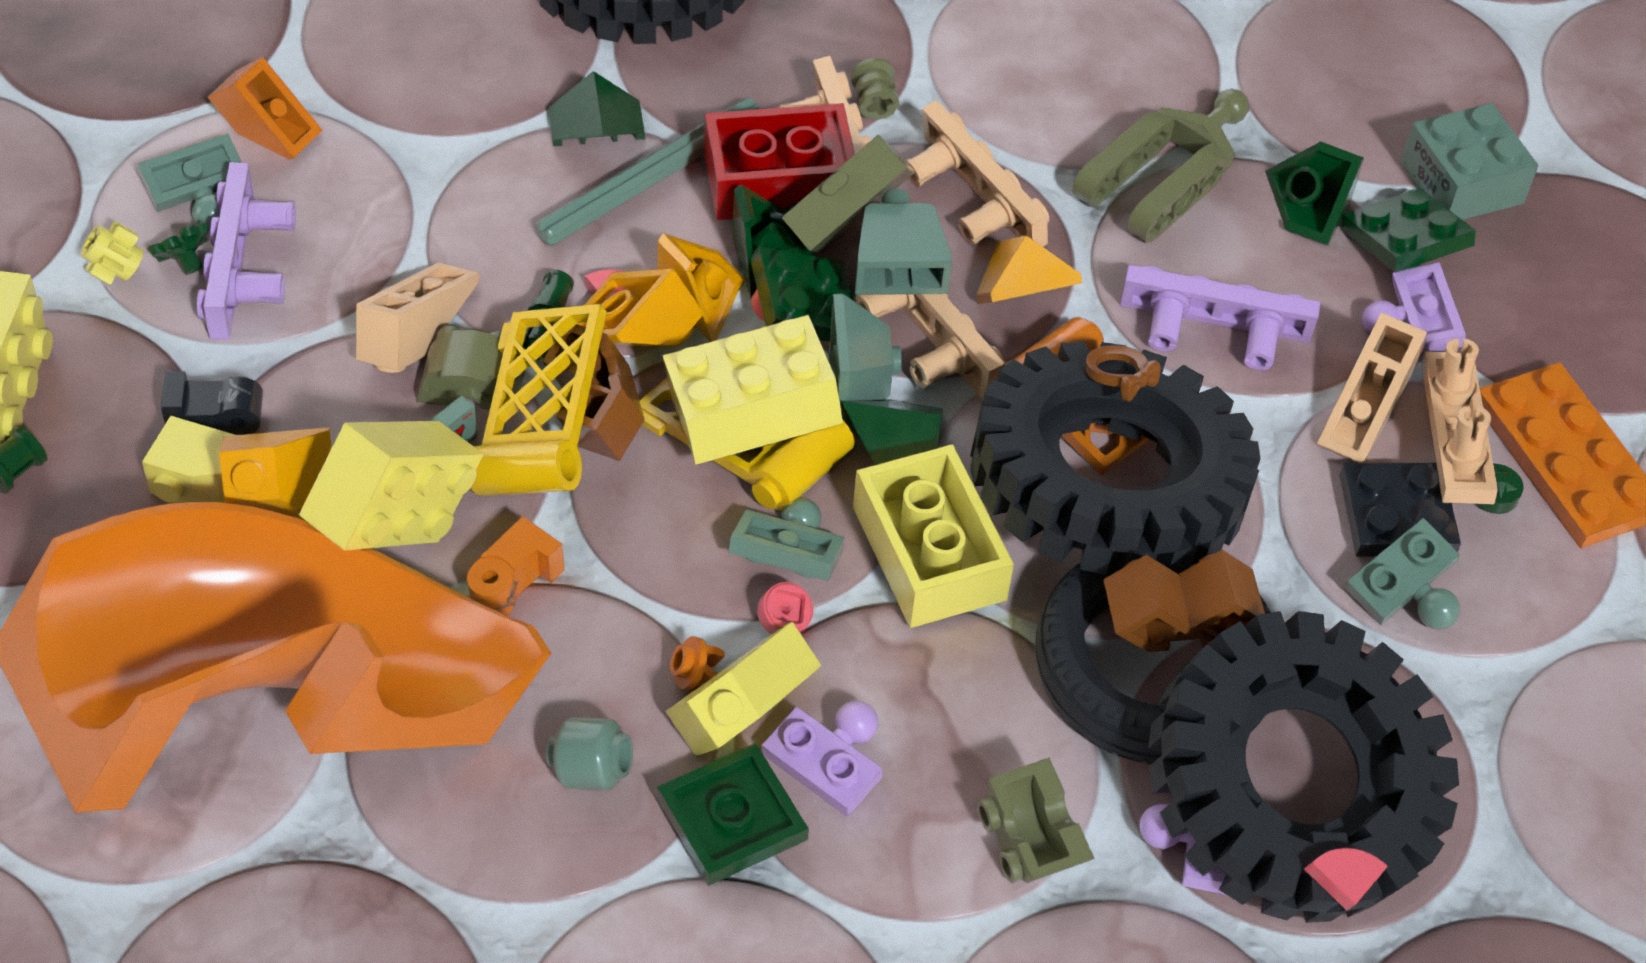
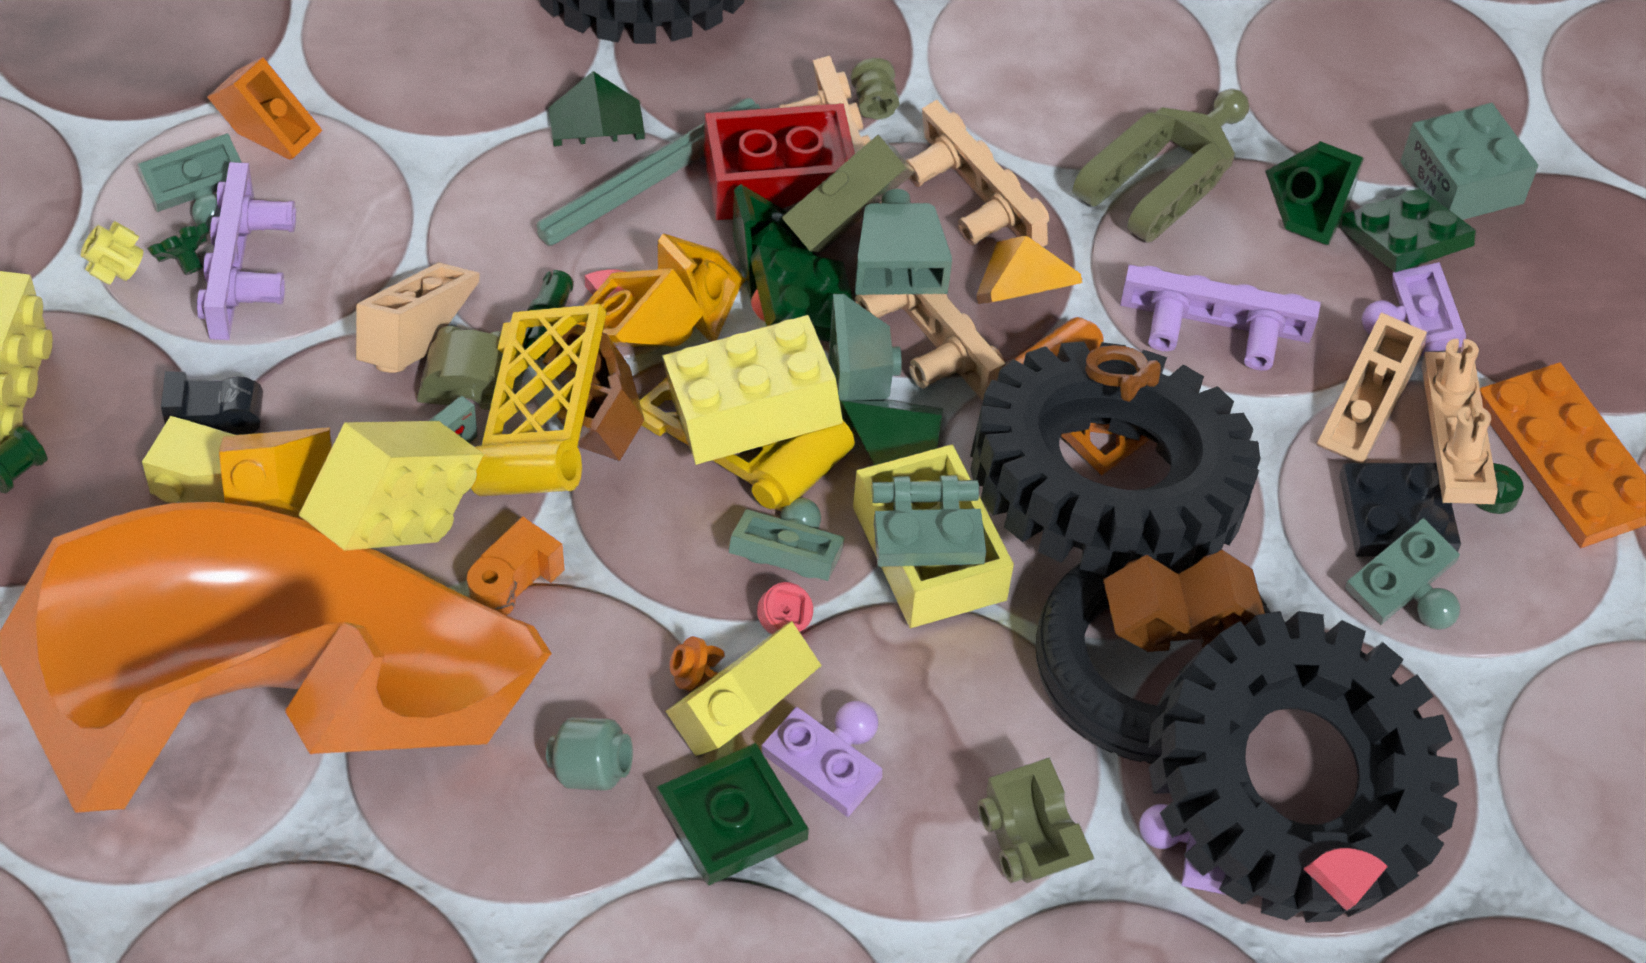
(928, 536): none -> sand green plate

